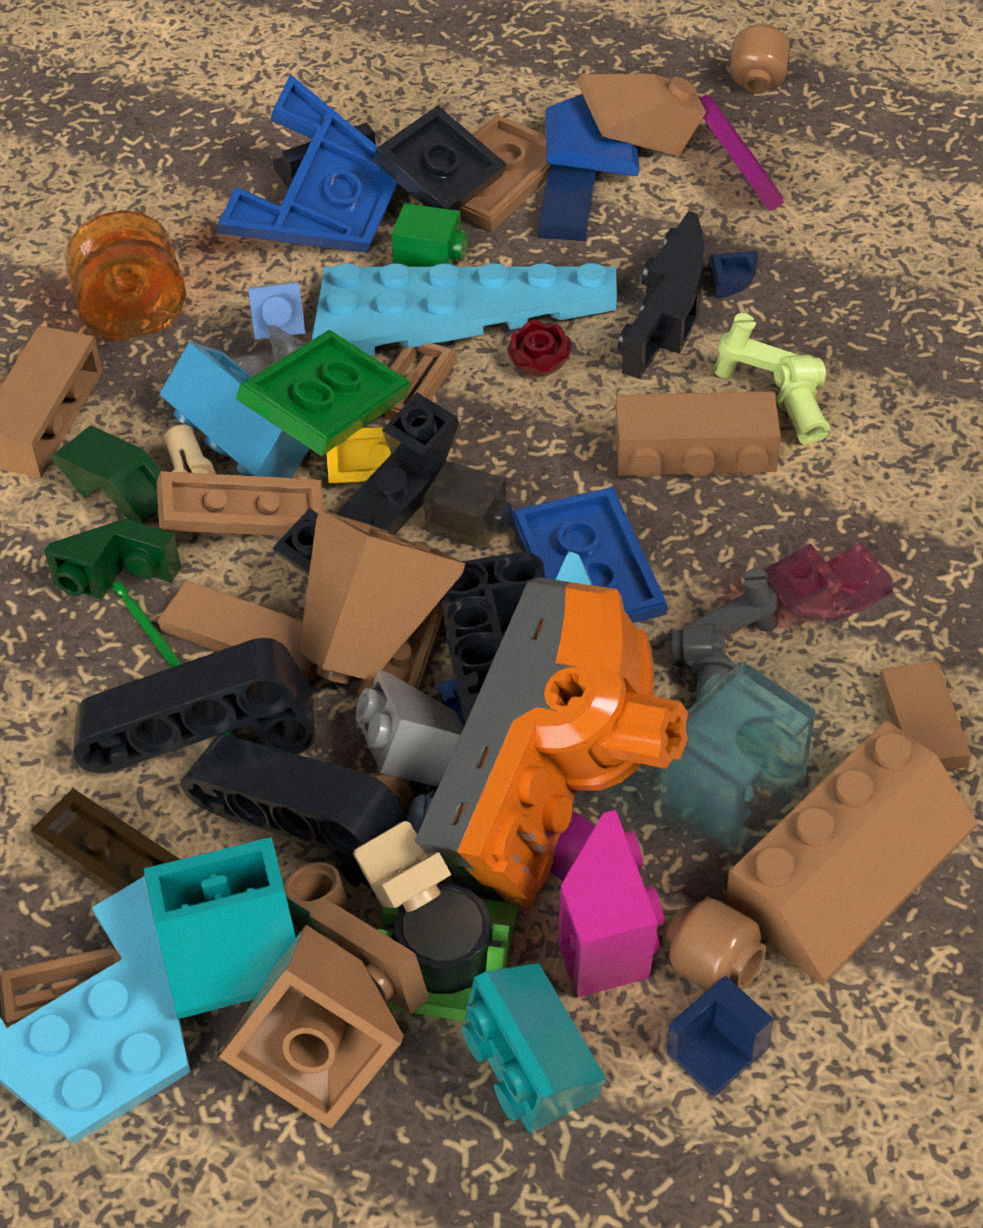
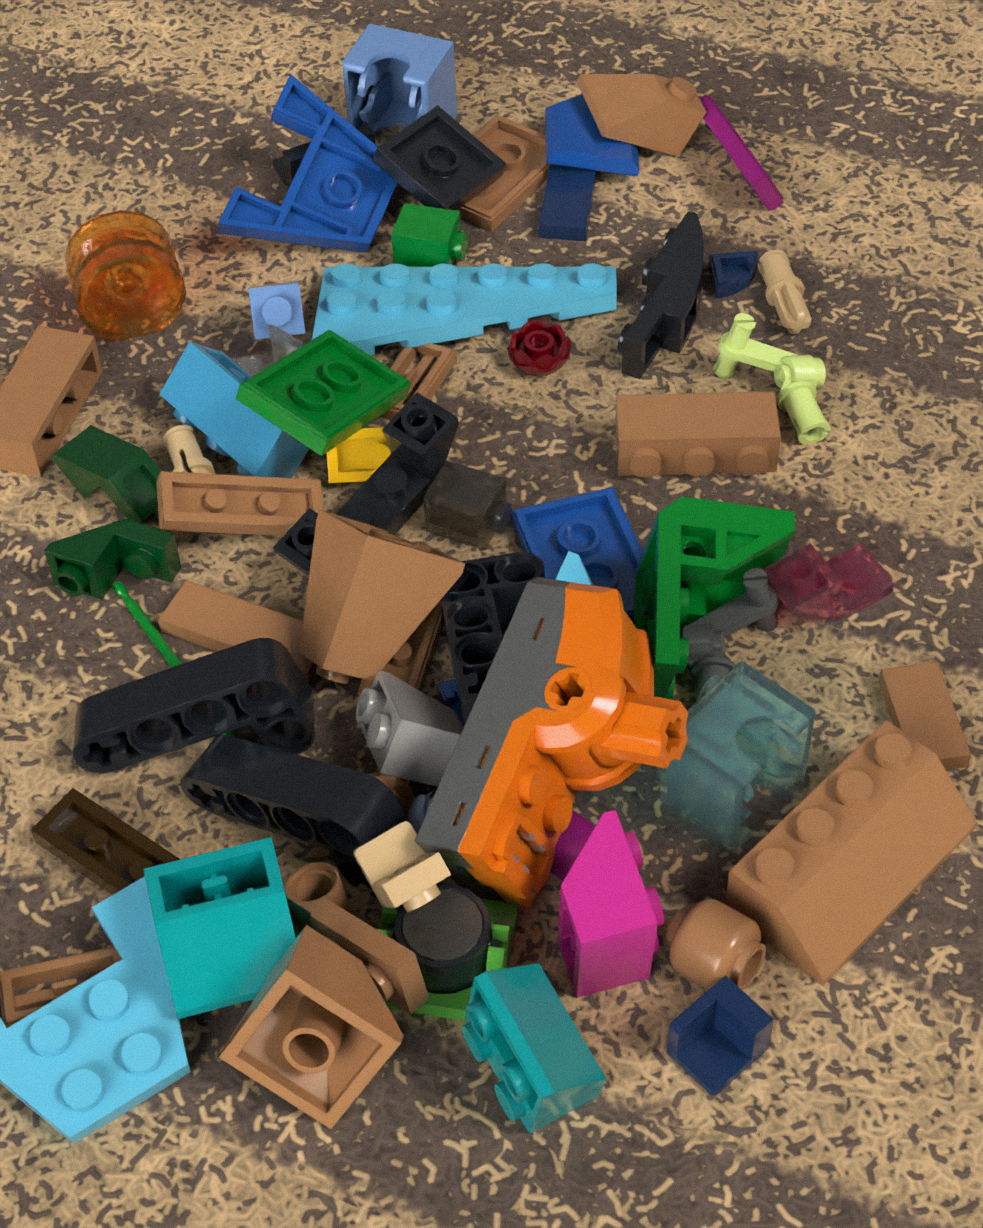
(398, 77): none -> medium blue piece
(697, 565): none -> green bracket
(761, 57): medium nougat head -> none
(784, 291): none -> tan axle

